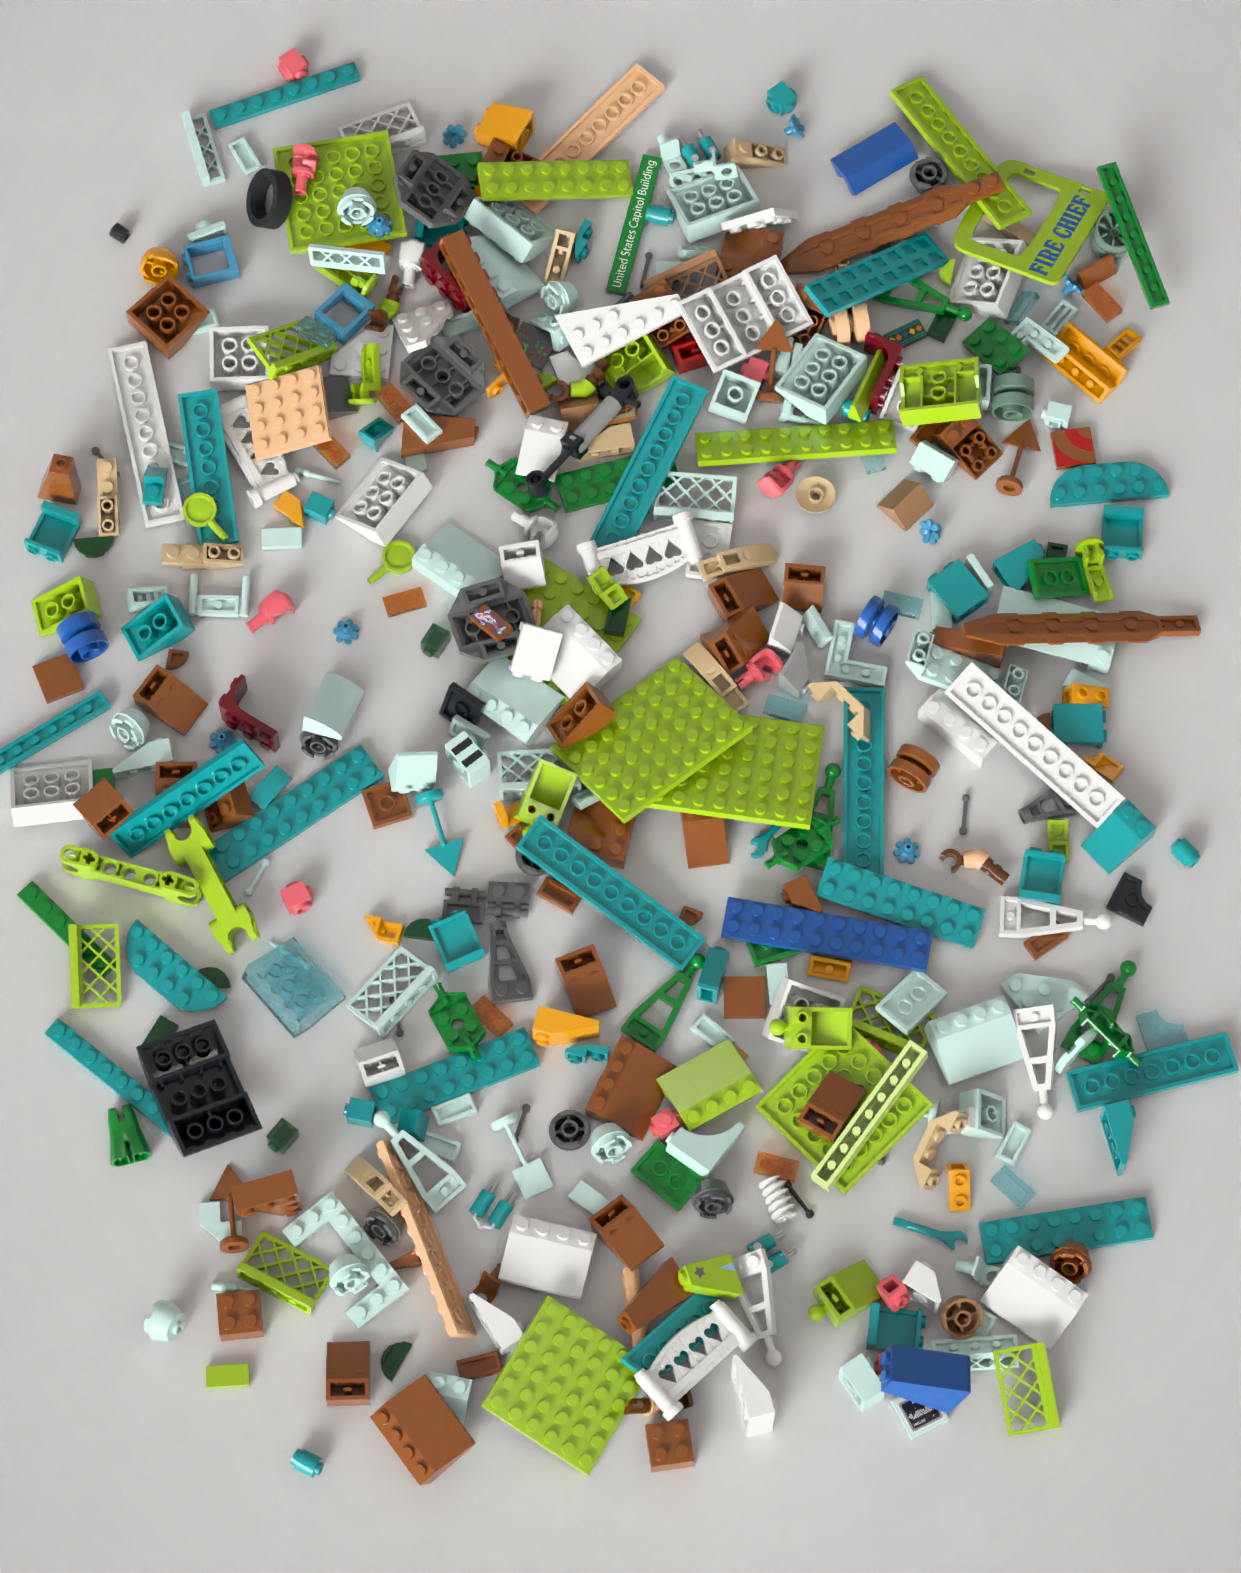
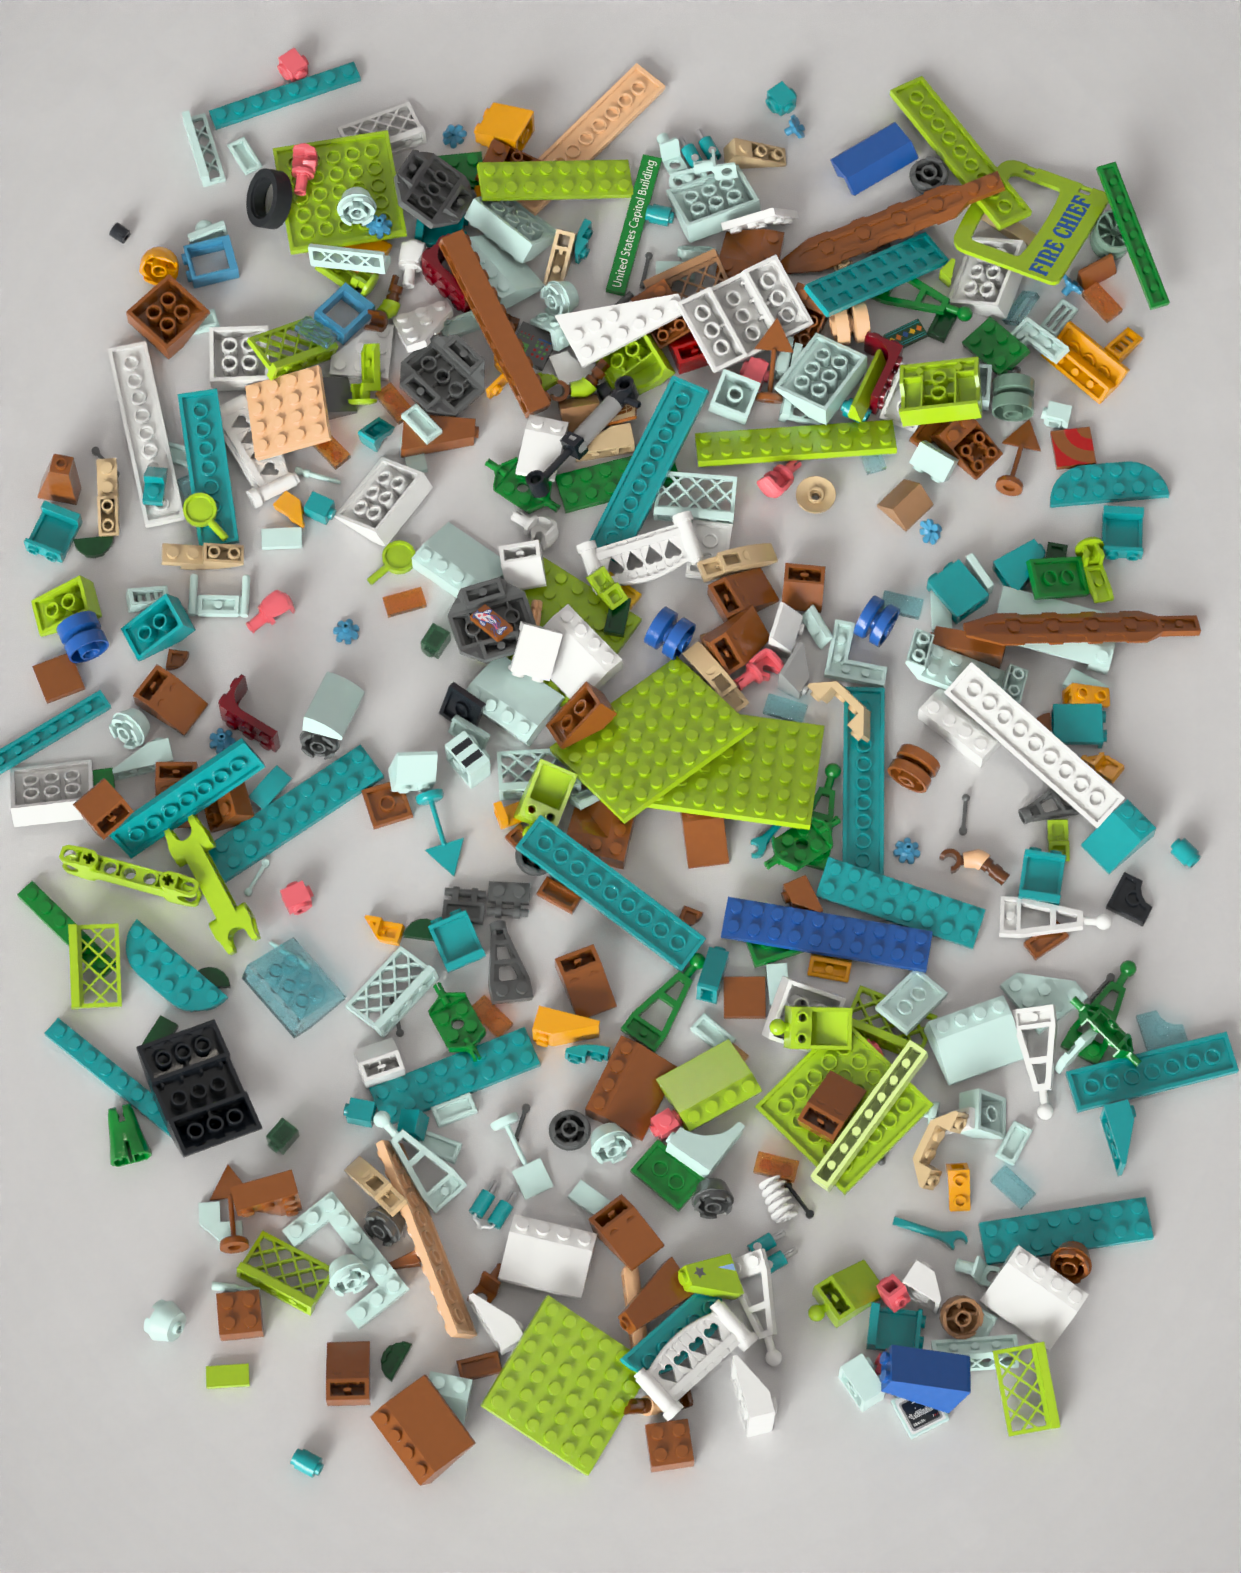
(668, 632): none -> blue wheel

